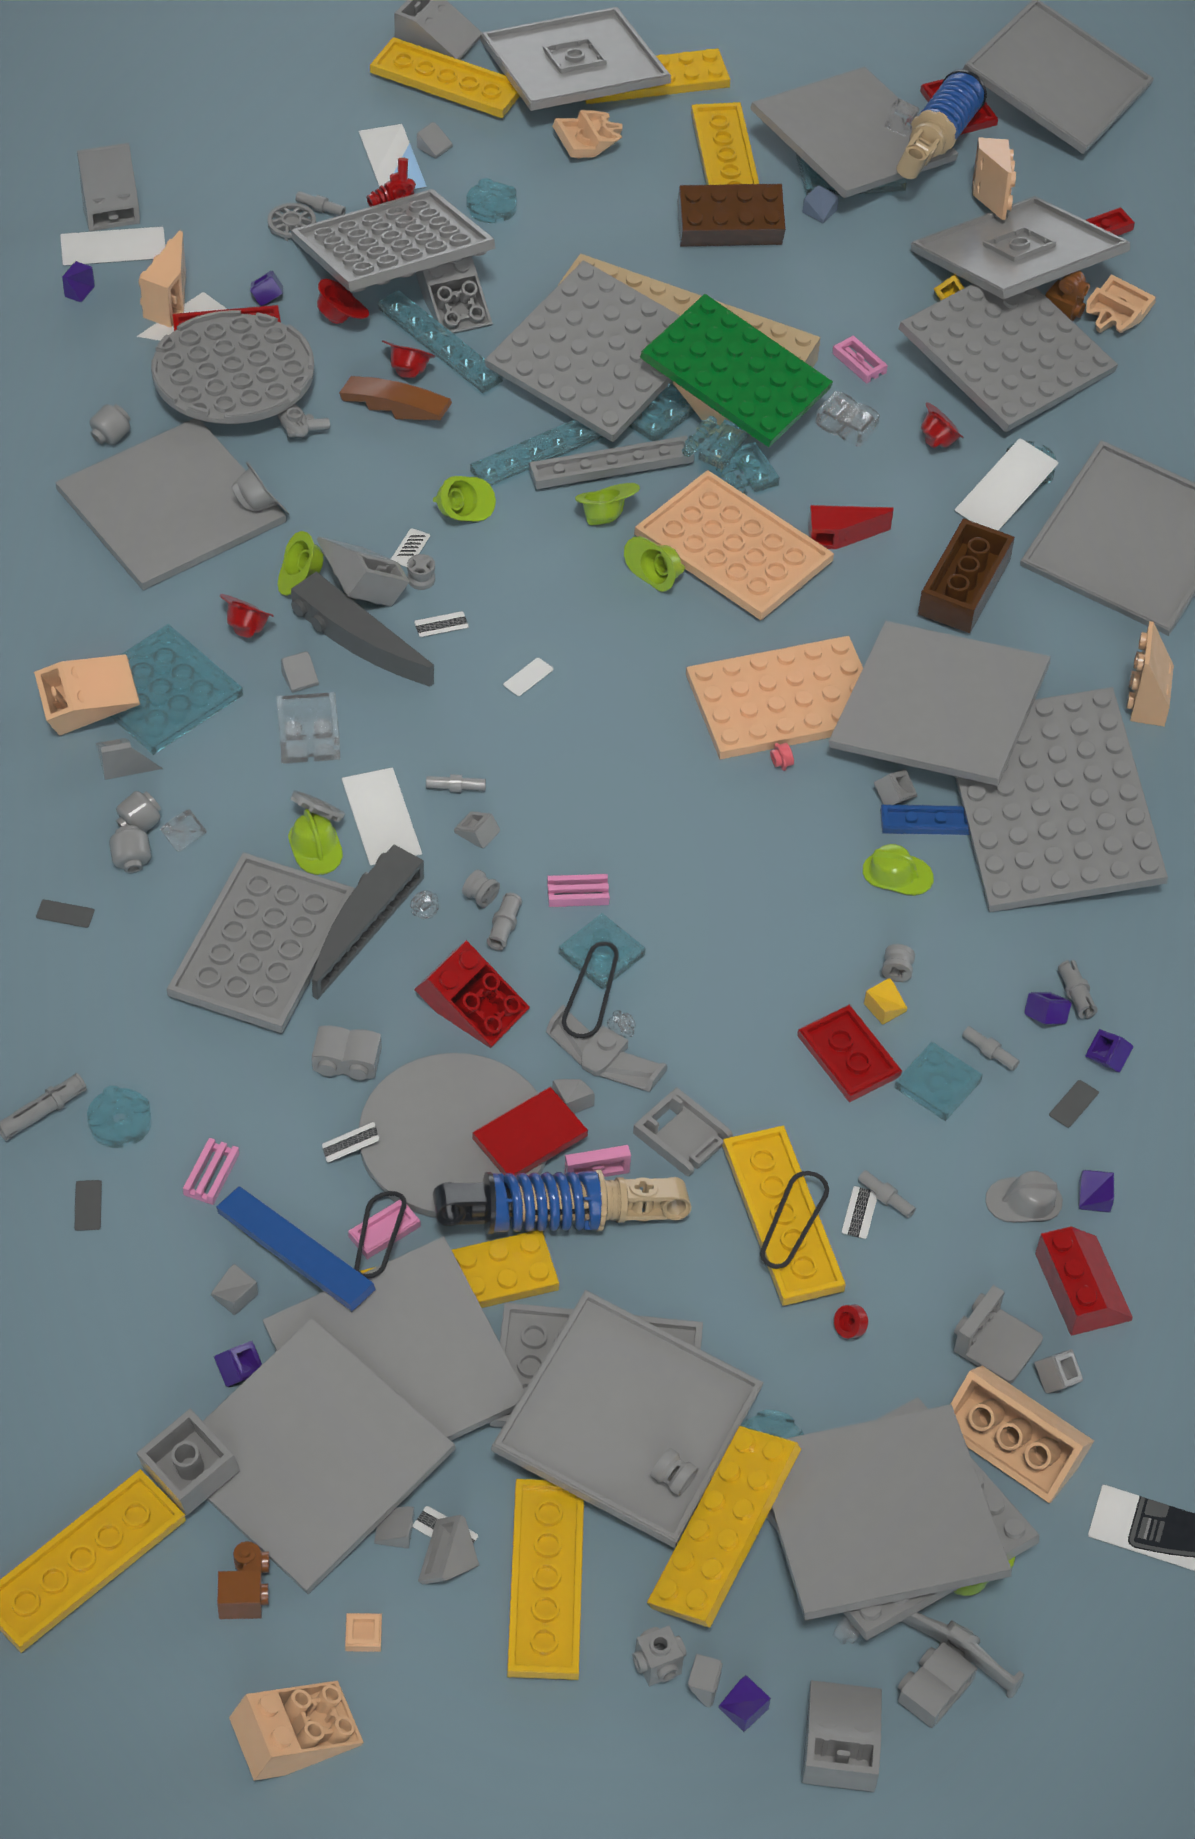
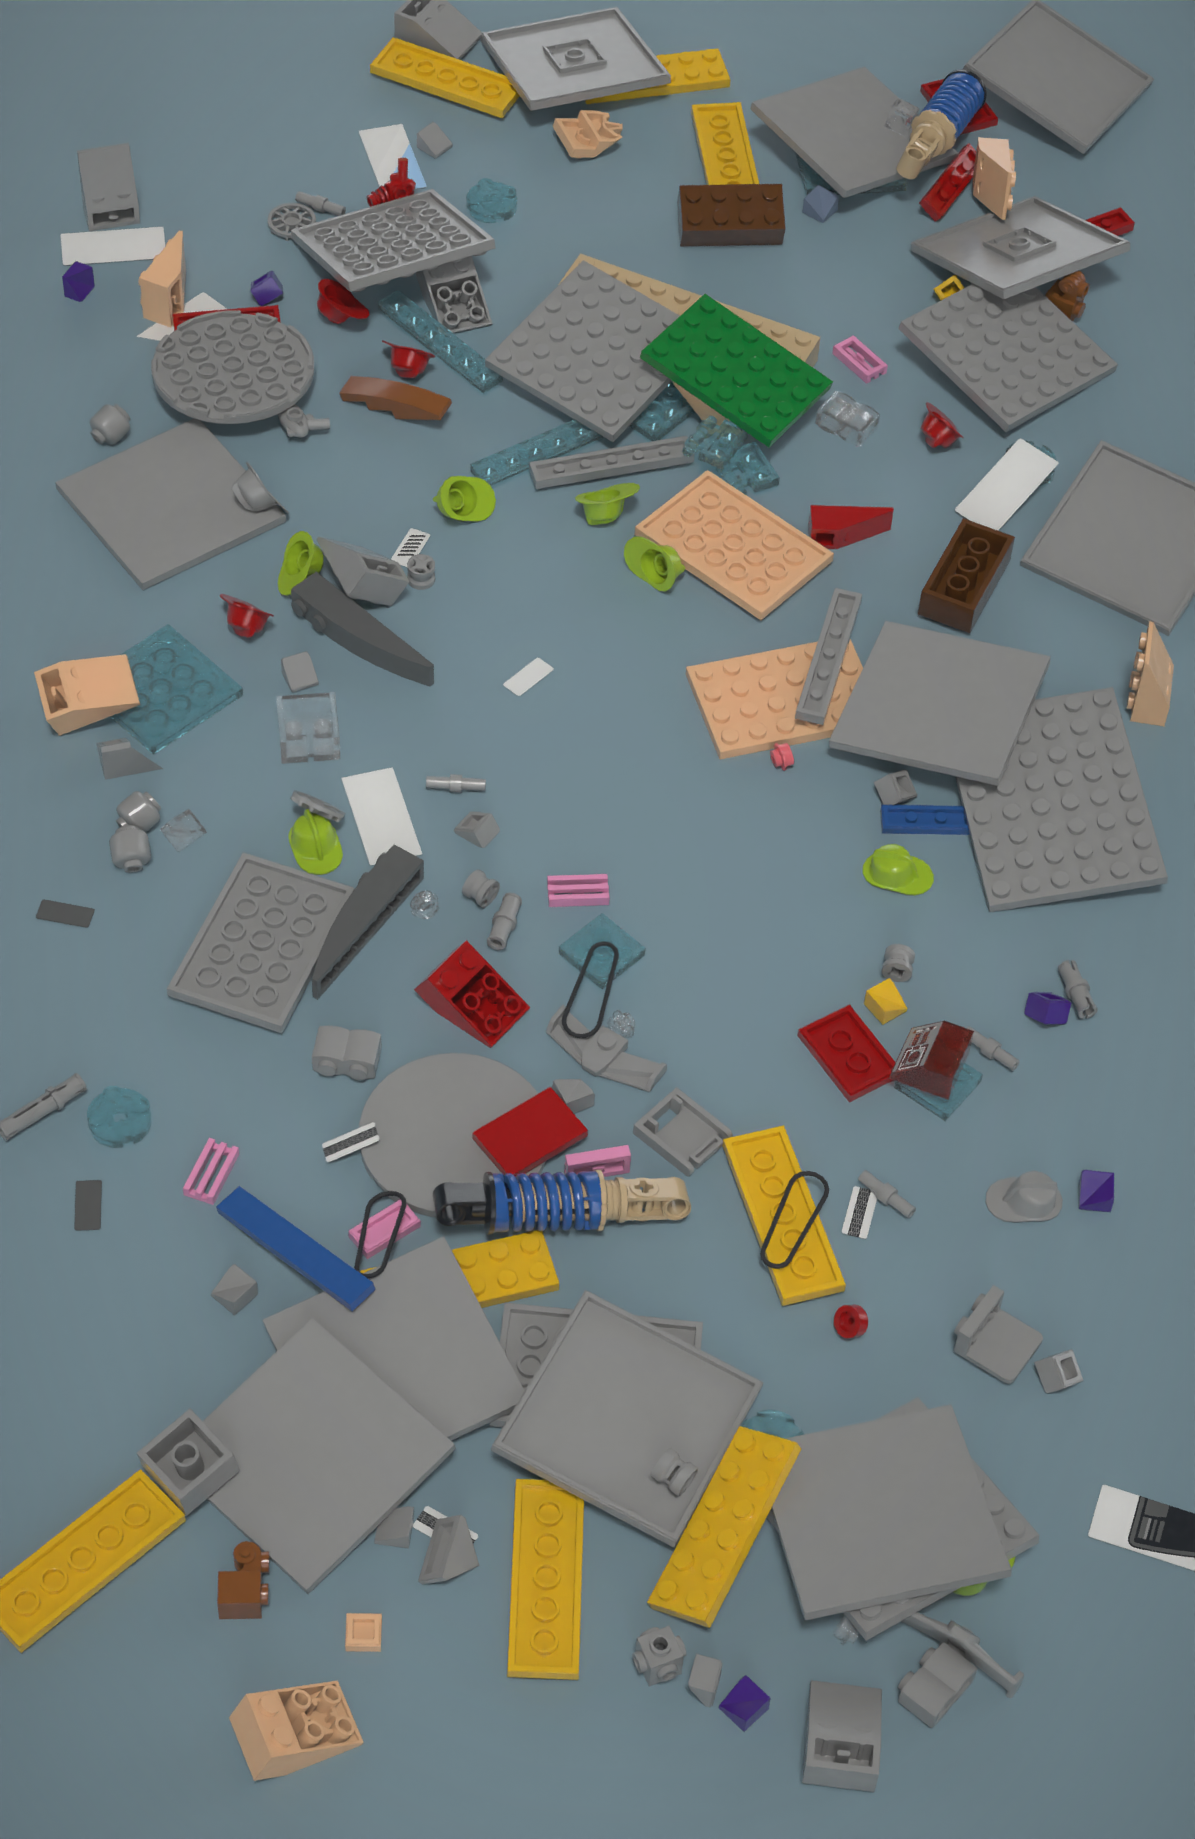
(238, 1363): dark purple slope -> none
(441, 624): sticker -> none
(828, 656): none -> light grey plate
(933, 1057): none -> clear red slope
(950, 183): none -> red tile
(1018, 1433): light nougat slope -> none
(1074, 1103): dark grey sticker -> none
(1081, 1280): red slope -> none
(1109, 1050): dark purple slope -> none
(1119, 305): light nougat plate -> none

